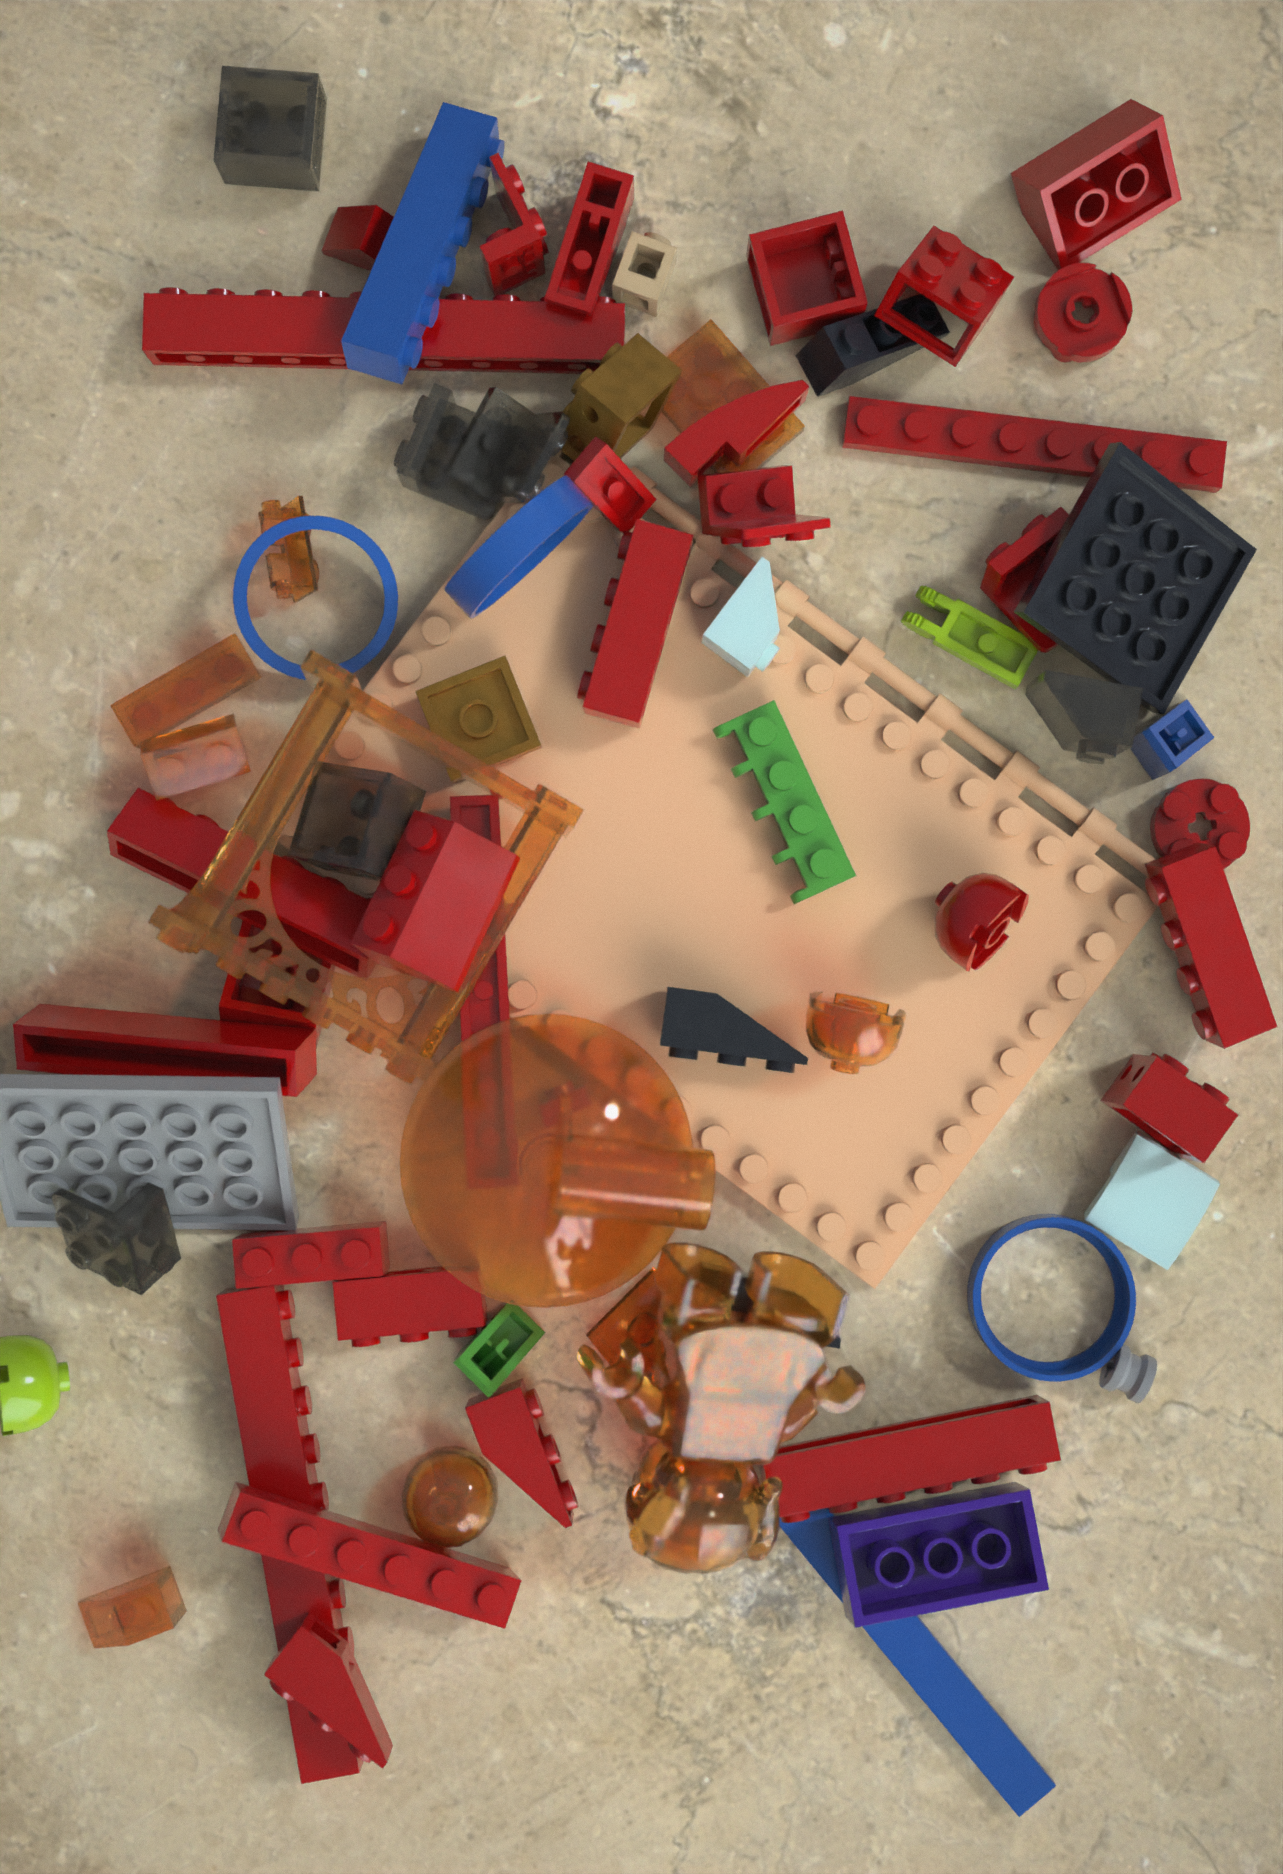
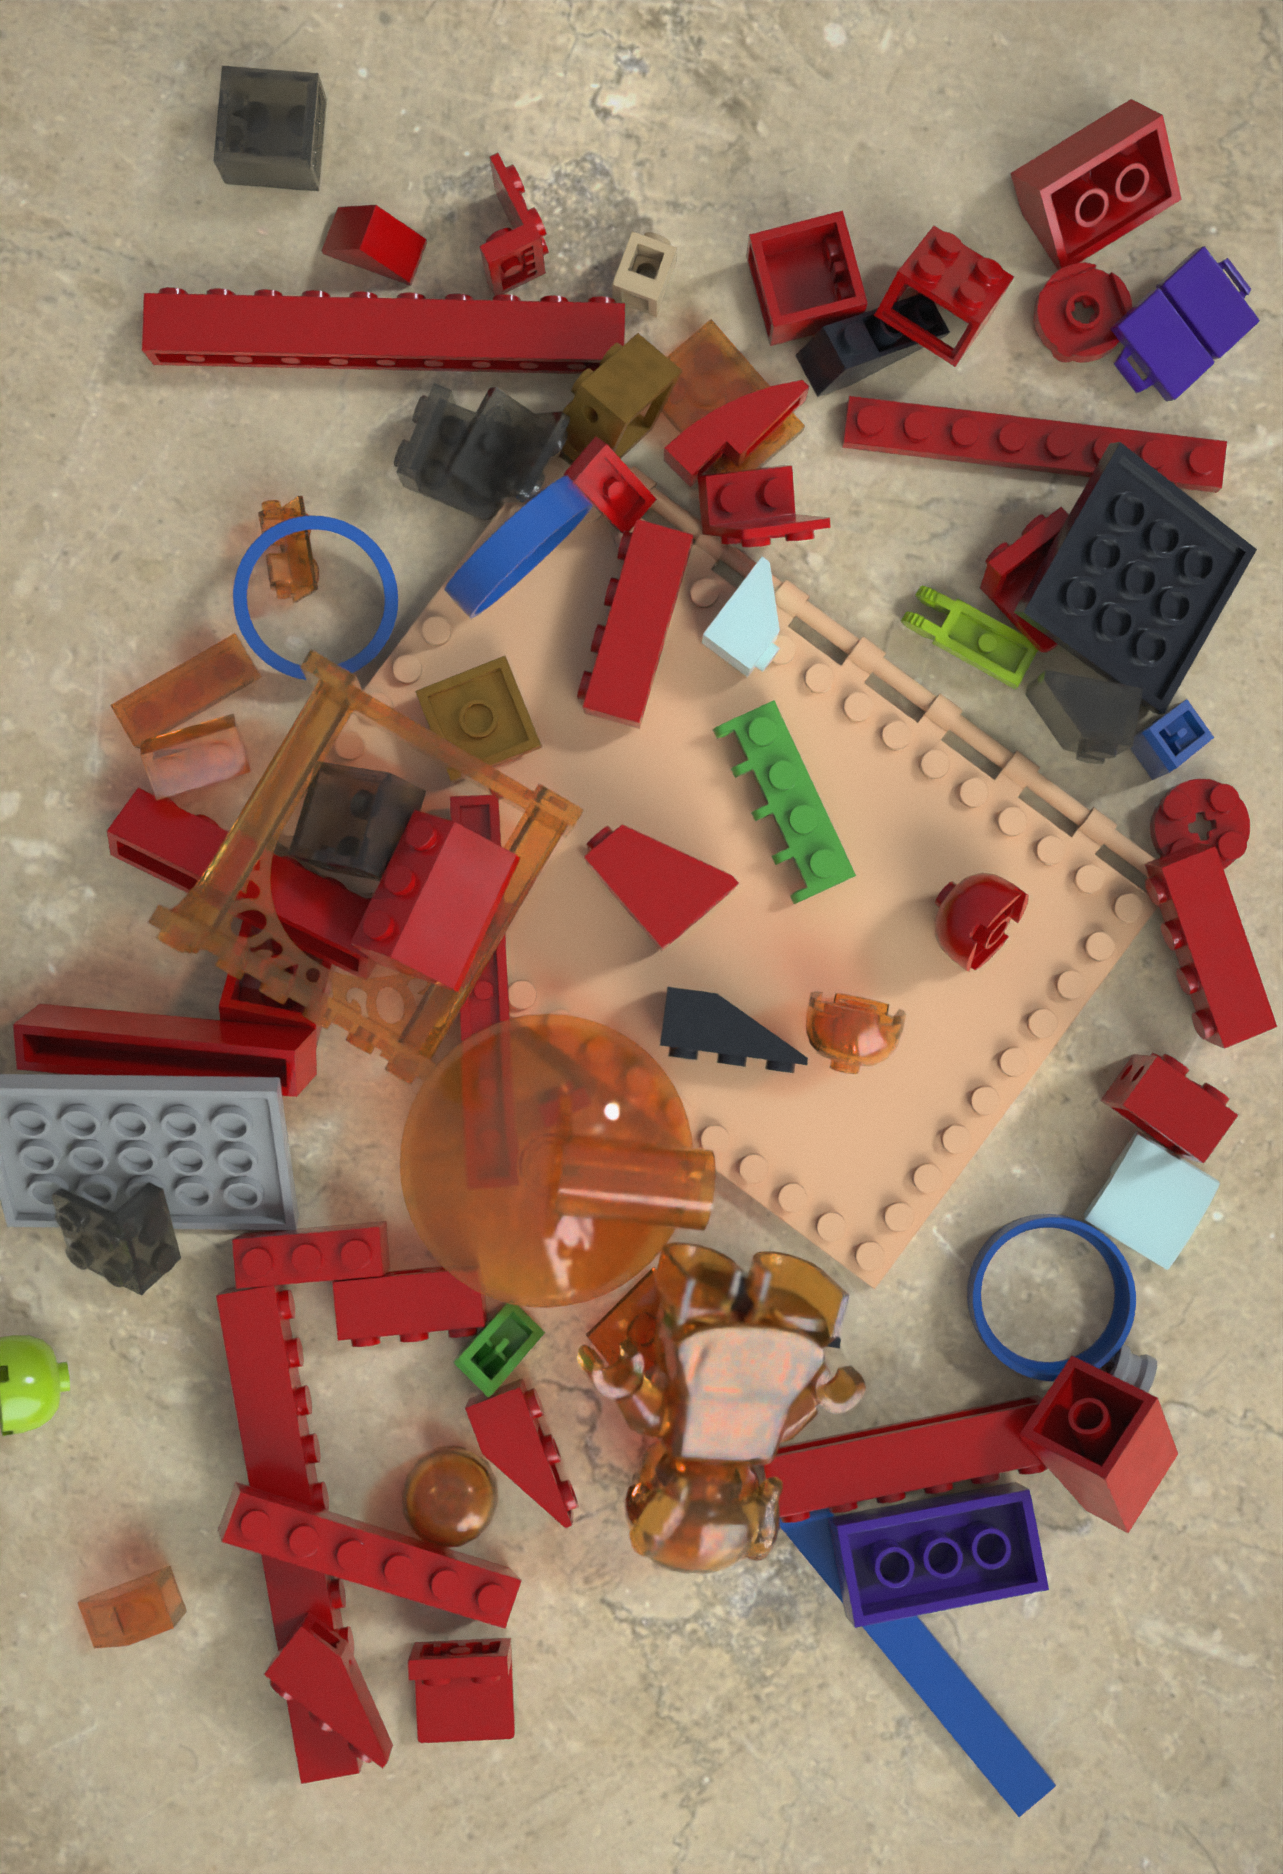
(422, 245): blue brick -> none
(463, 1690): none -> red bracket
(591, 238): red slope -> none
(656, 882): none -> red slope
(1102, 1441): none -> red slope
(1184, 325): none -> dark purple piece

